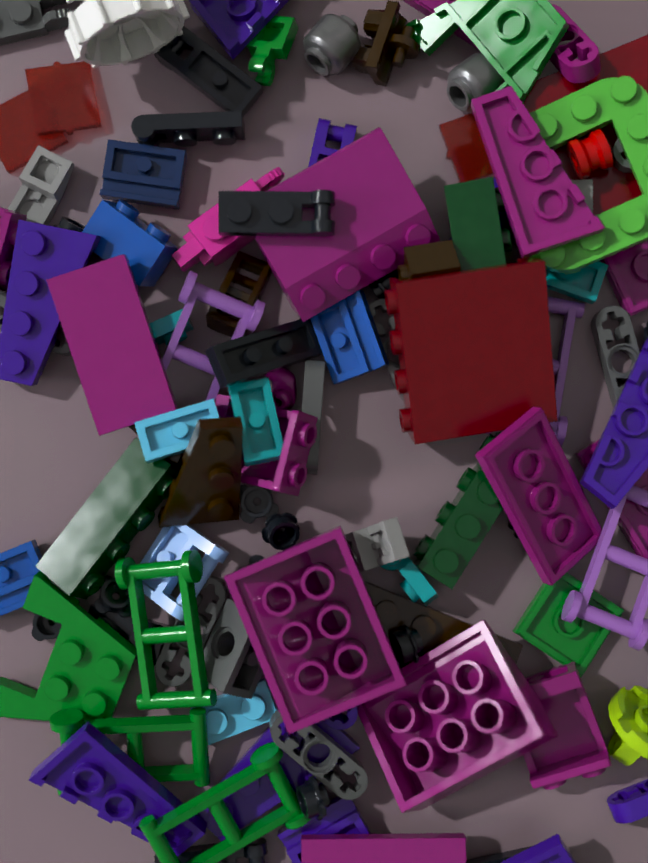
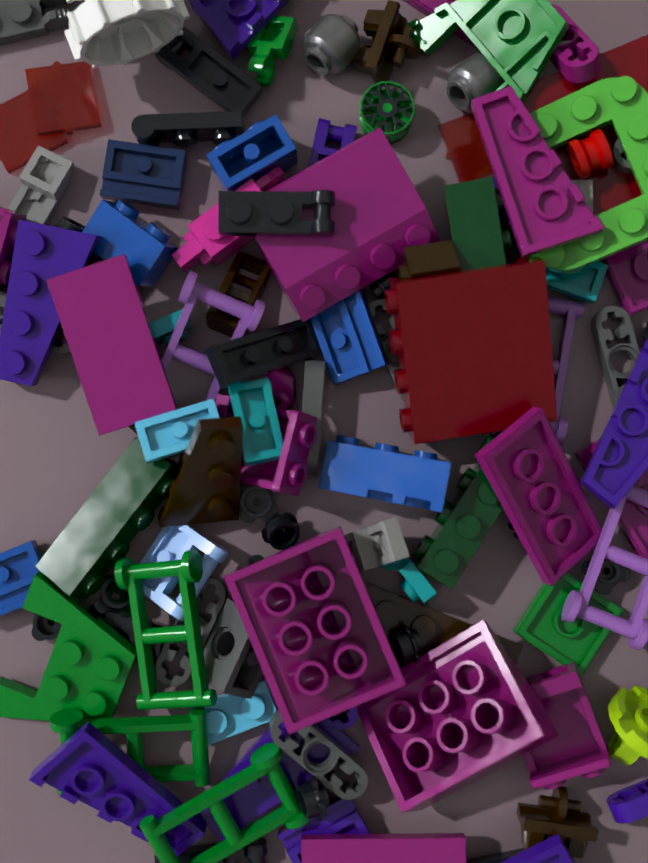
(253, 154): none -> blue brick
(385, 474): none -> blue wedge
(387, 111): none -> green wheel
(556, 816): none -> dark brown hips
(606, 582): none -> black plate

